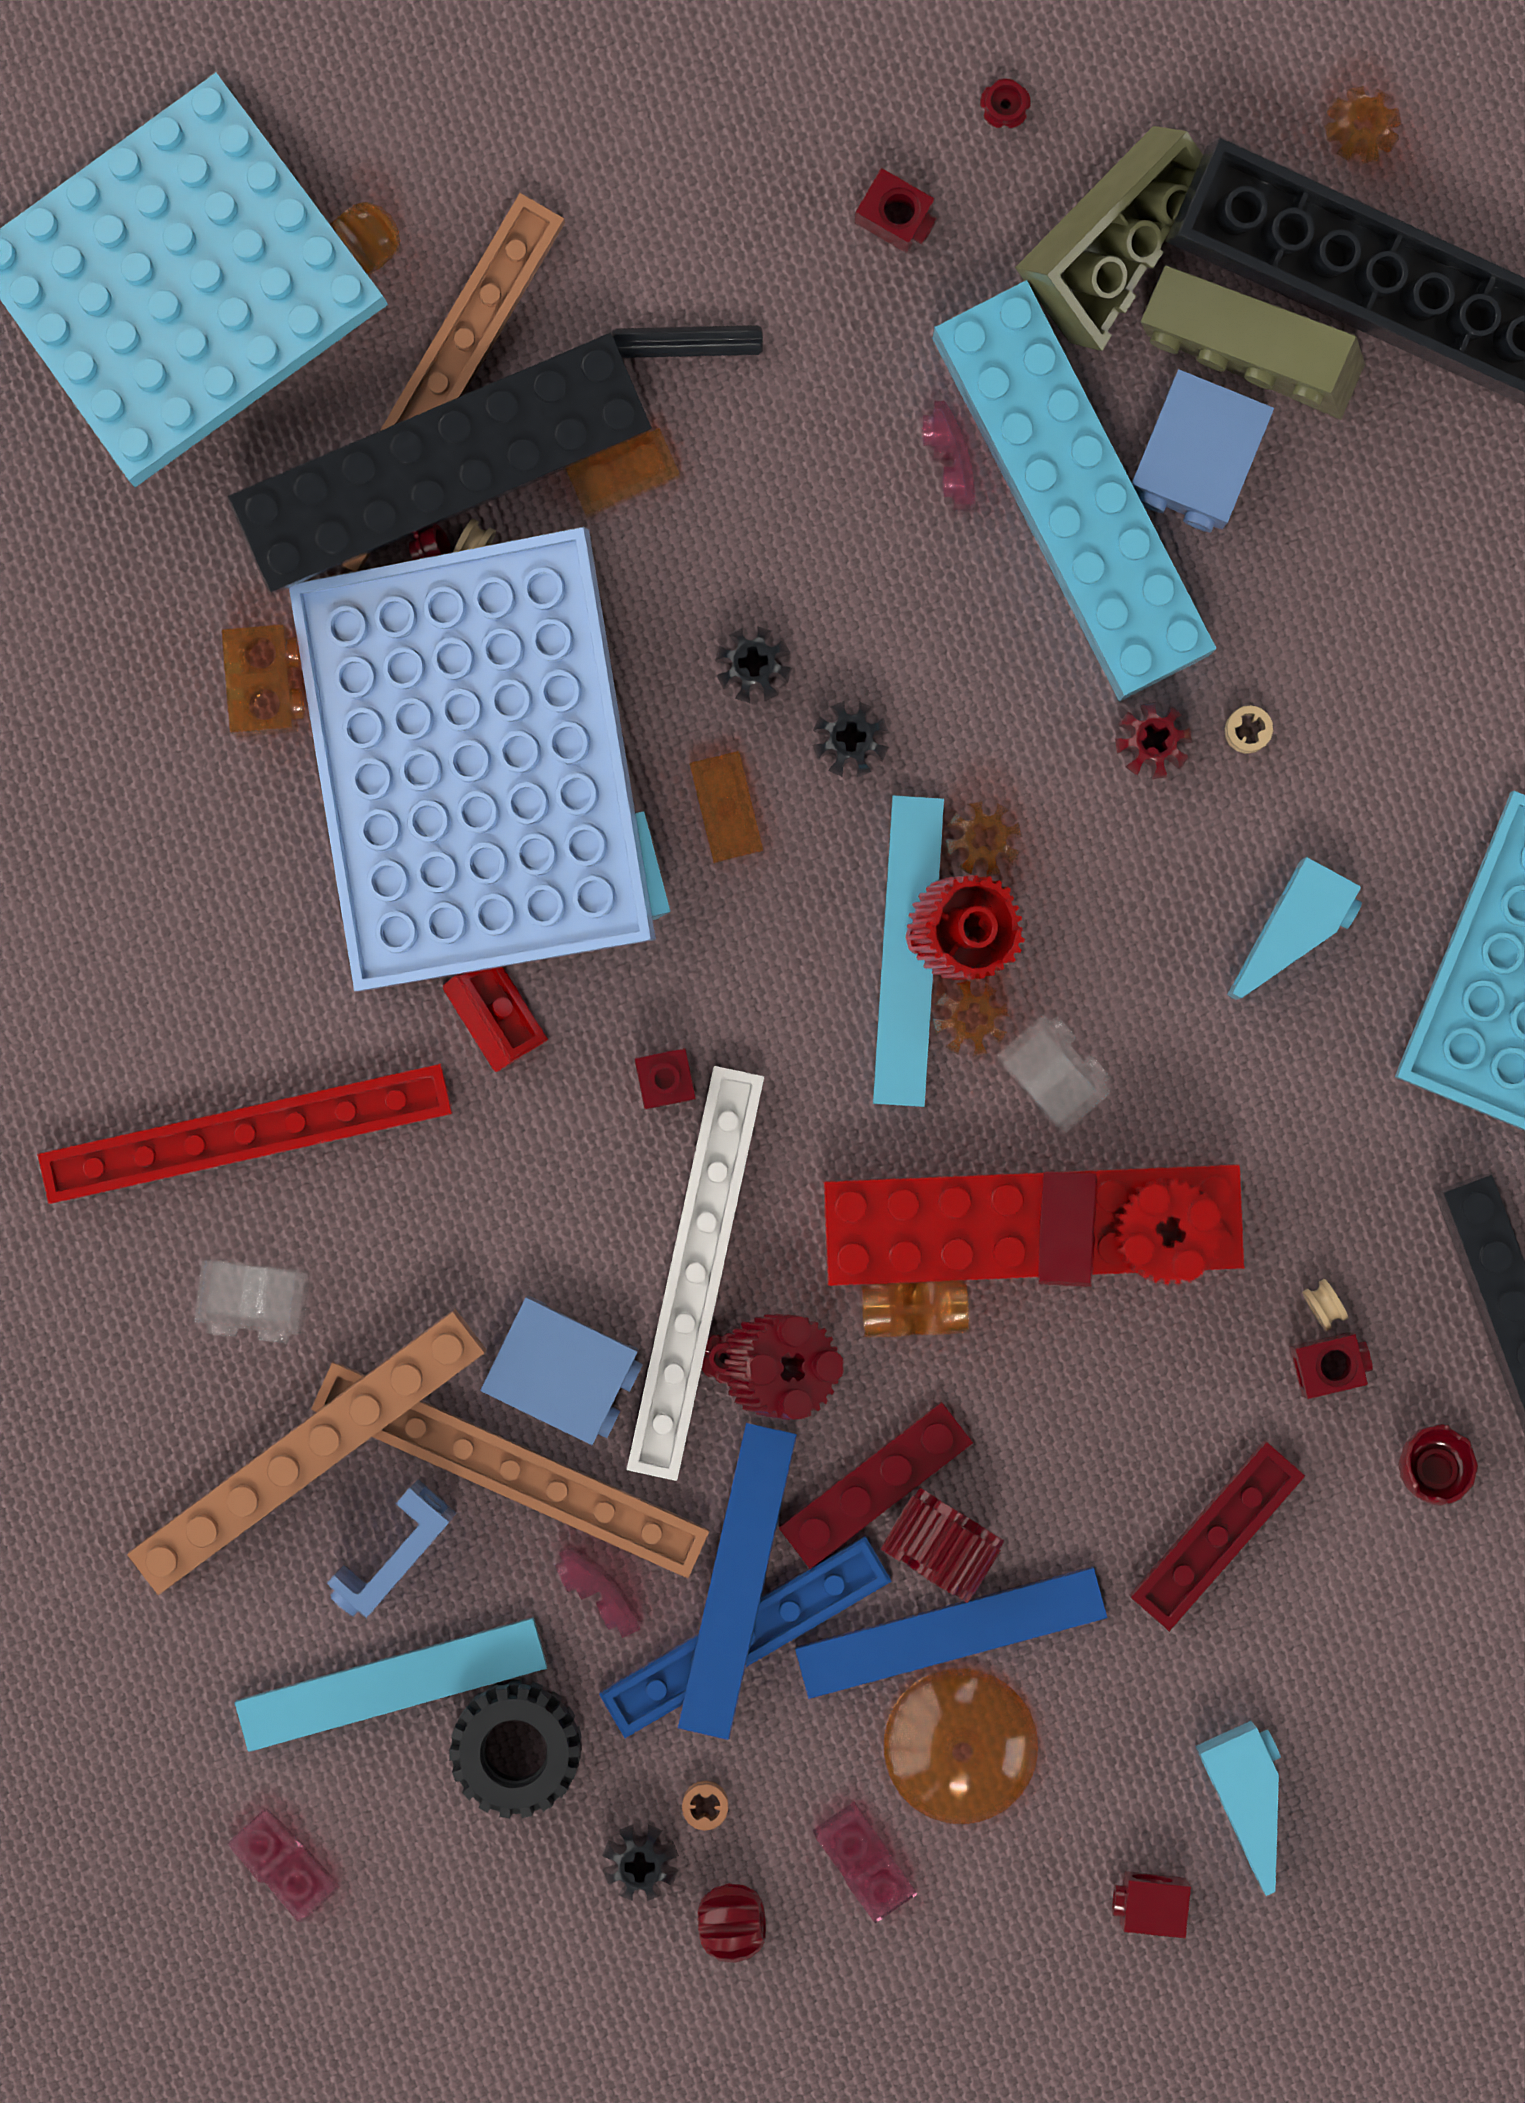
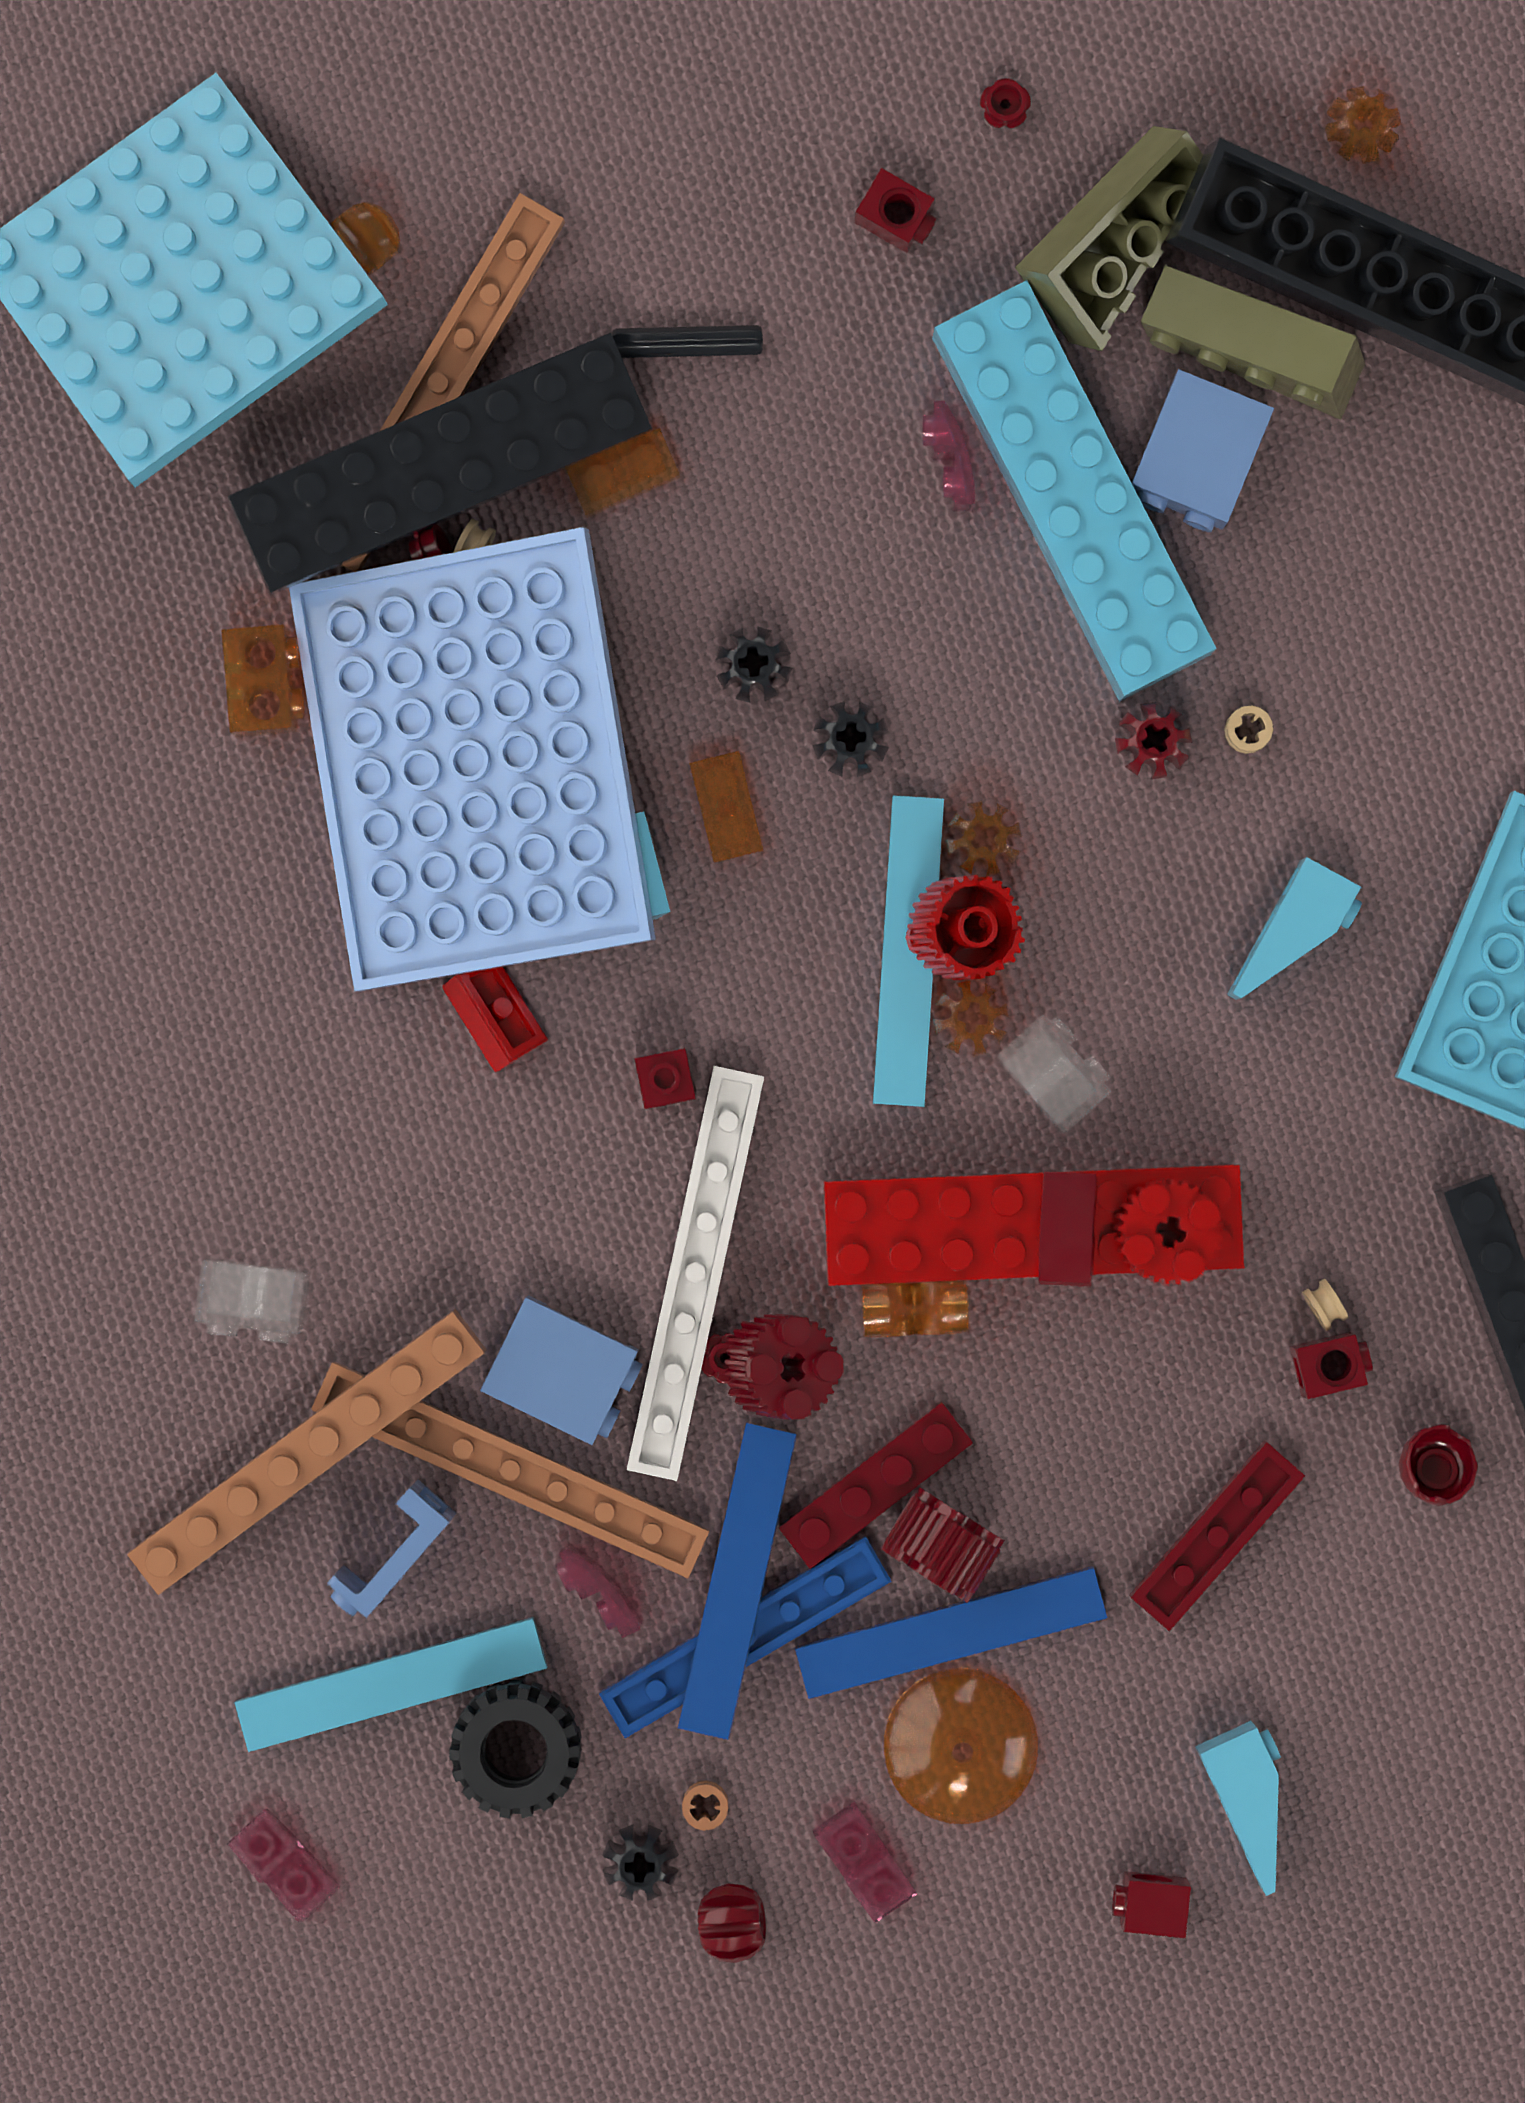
(245, 1134): red plate -> none

